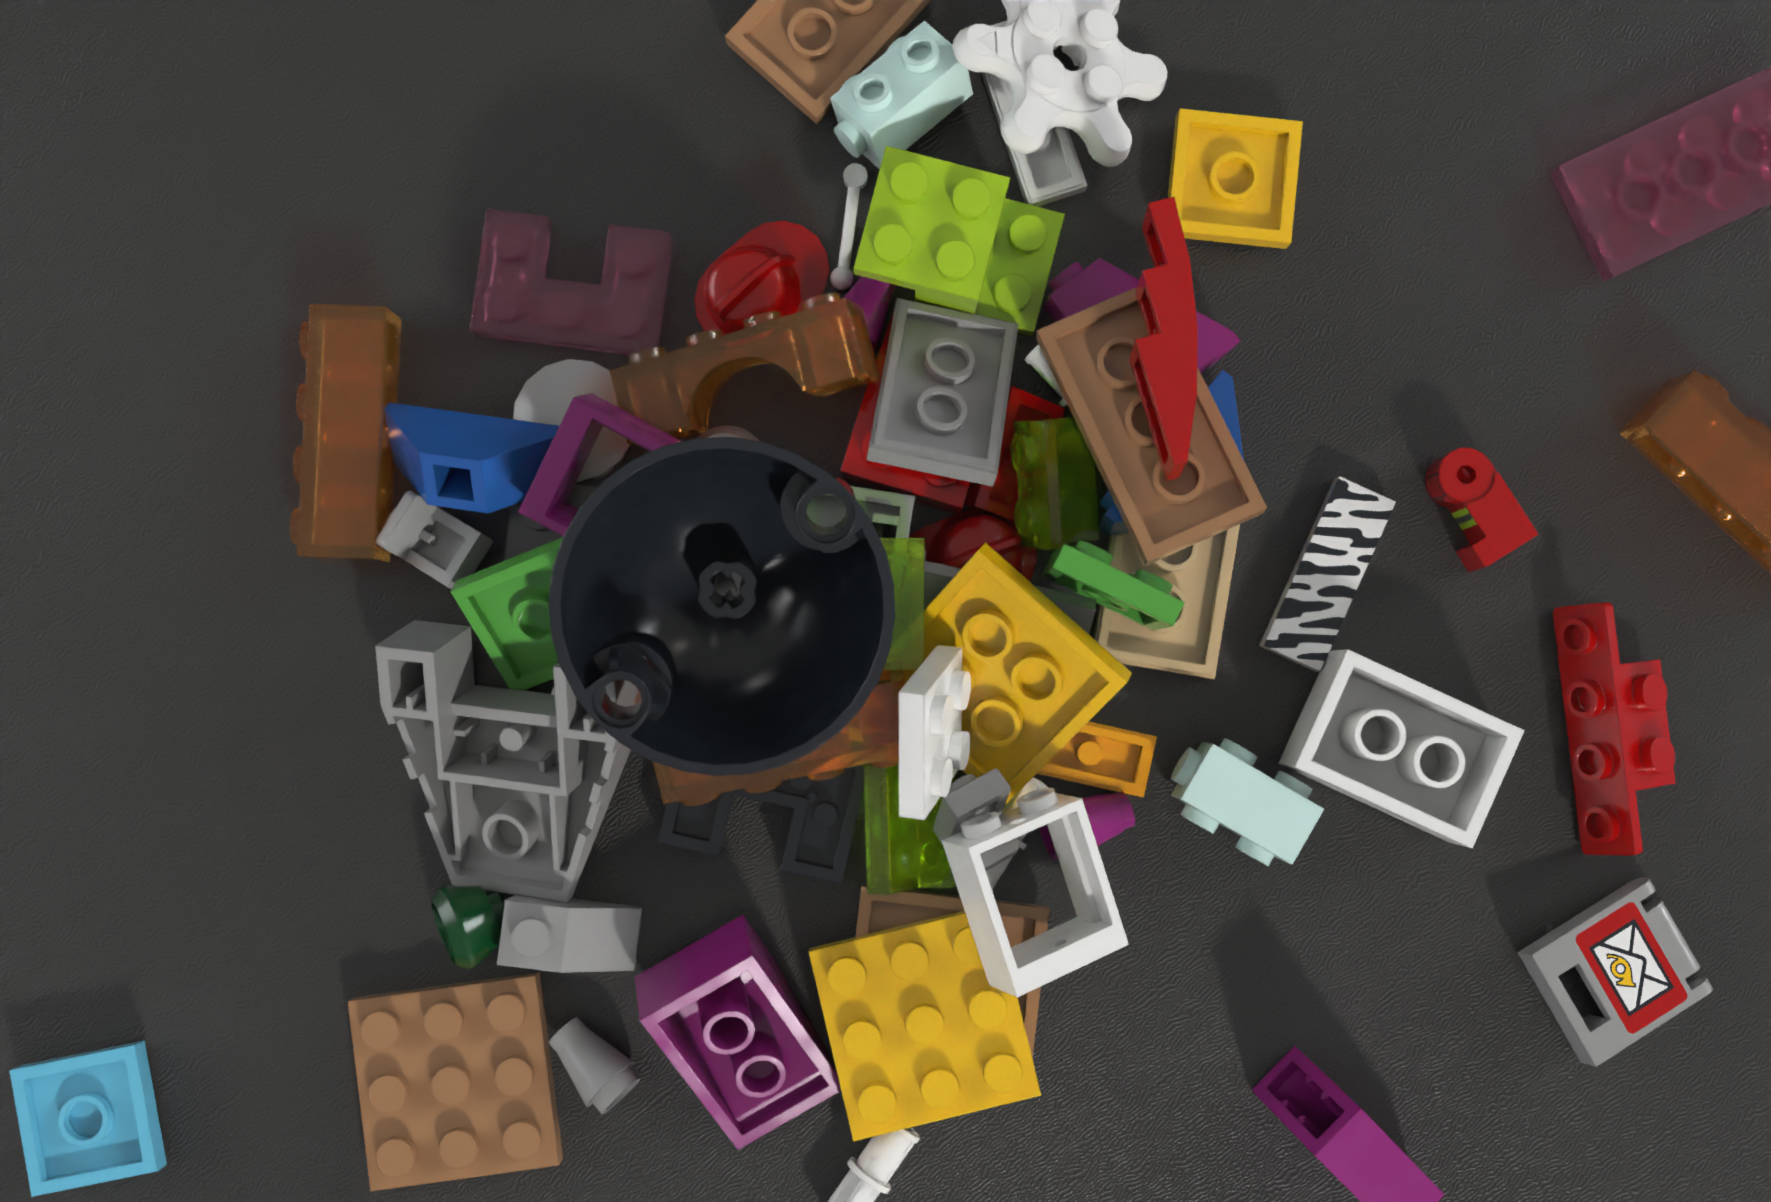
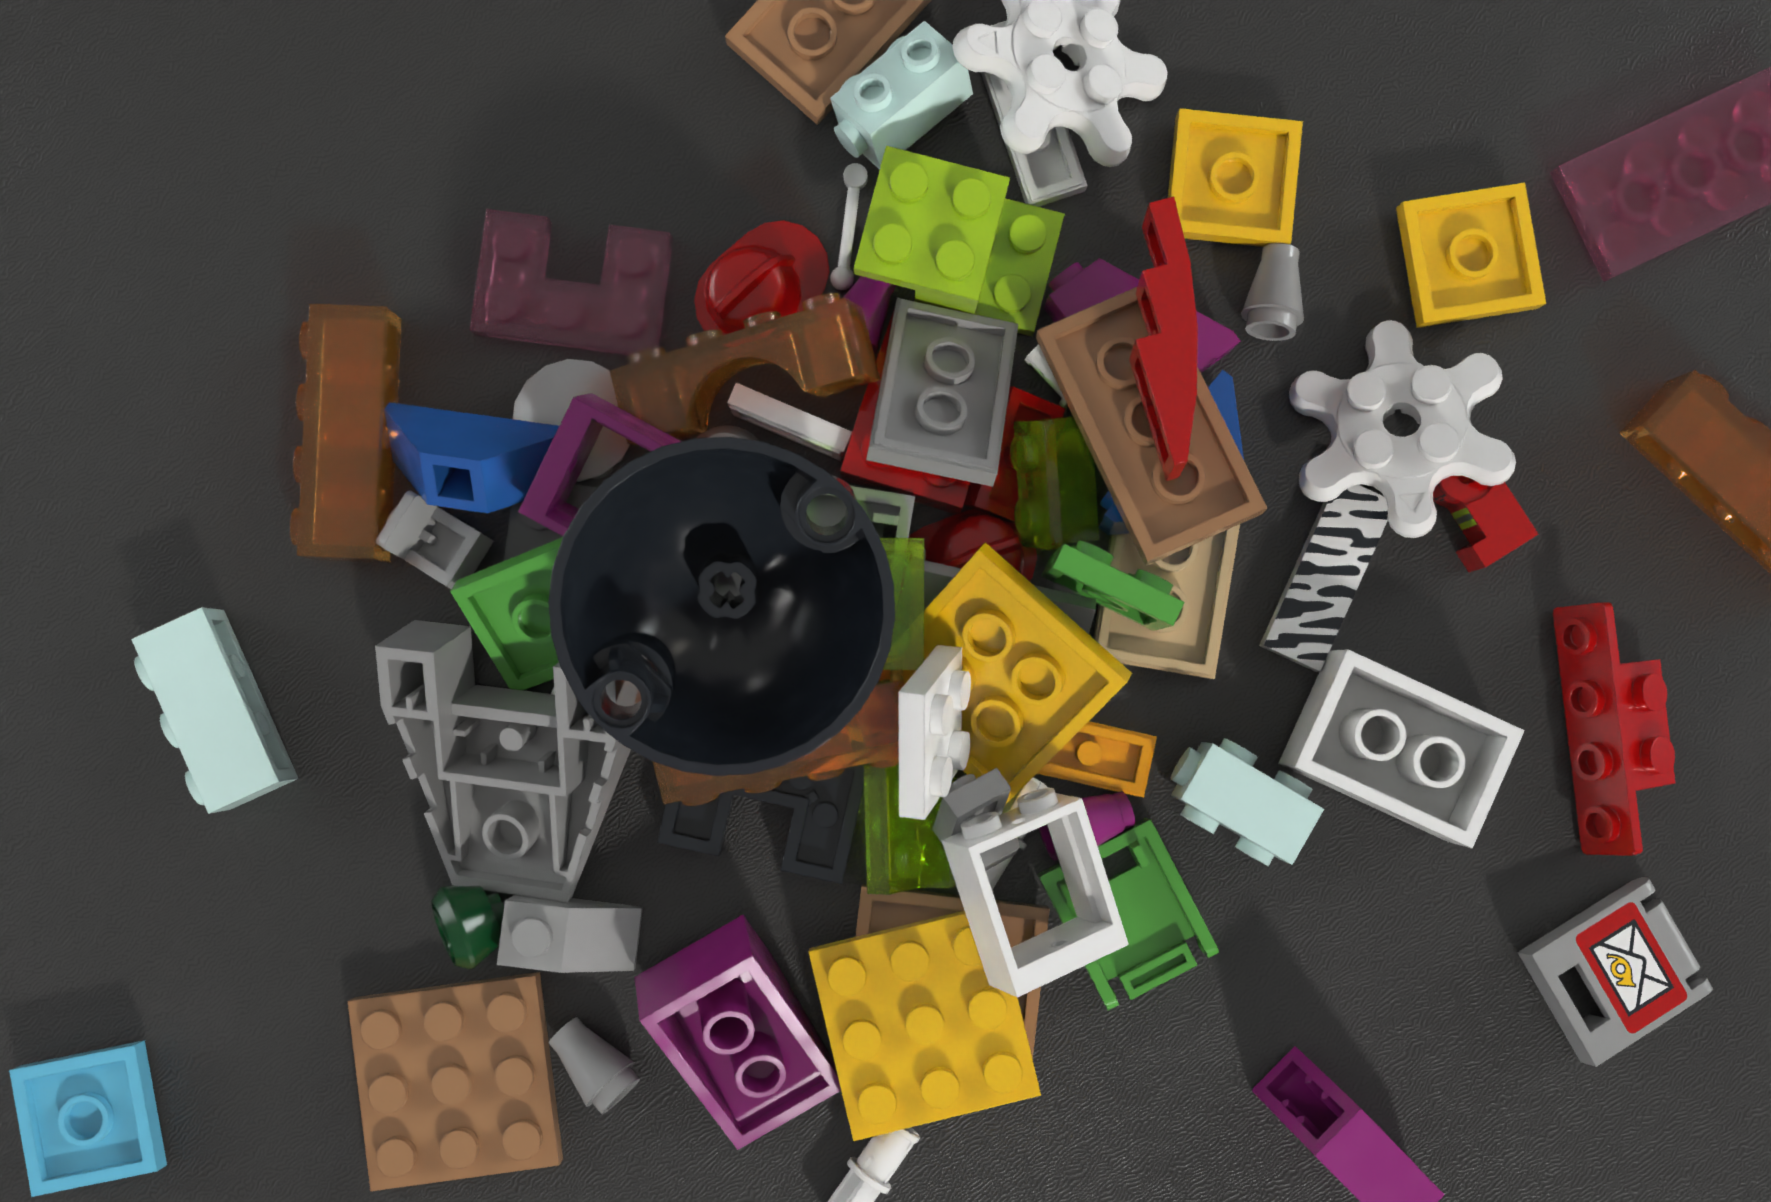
(213, 710): none -> light aqua brick
(789, 422): none -> white tile
(1153, 912): none -> bright green container
(1275, 296): none -> light grey cone
(1401, 466): none -> white plate
(1470, 255): none -> yellow plate

